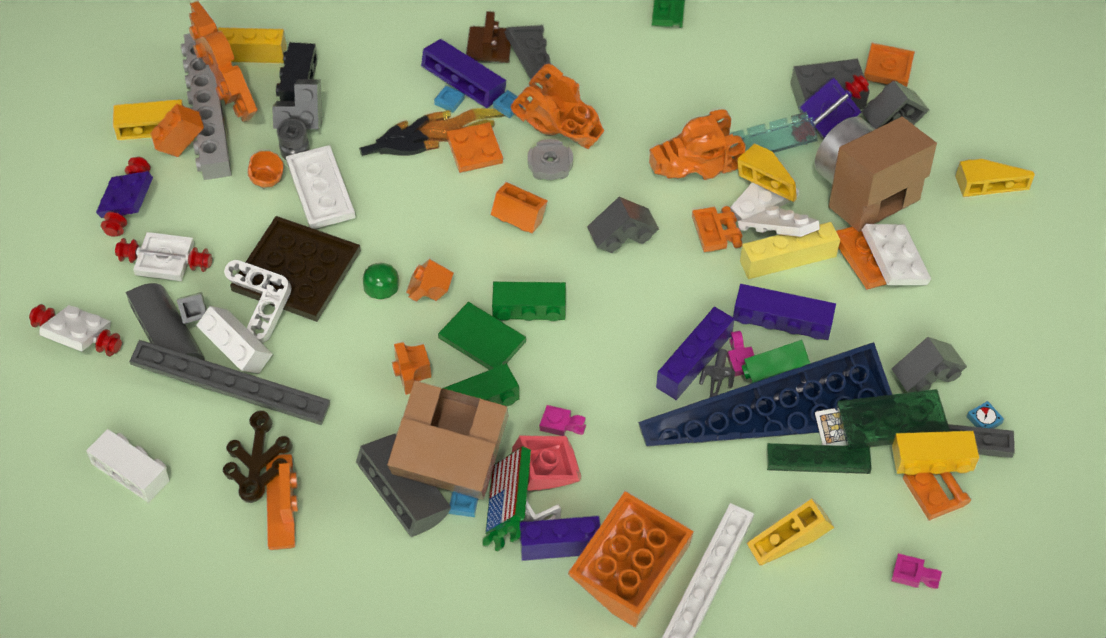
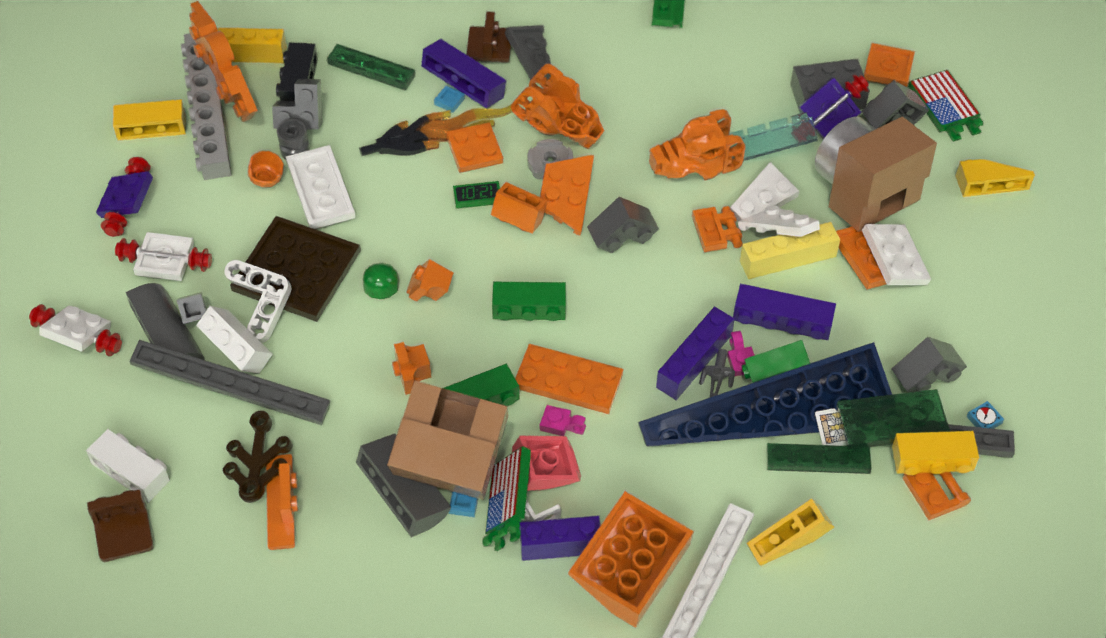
(121, 525): none -> reddish brown bracket
(177, 130): orange brick -> none
(371, 66): none -> clear green plate
(475, 194): none -> tile
(482, 337): green tile -> none
(504, 102): dark azure tile -> none
(566, 189): none -> orange wing
(569, 378): none -> orange plate
(766, 170): yellow slope -> none
(911, 571): dark pink plate -> none
(947, 104): none -> tile

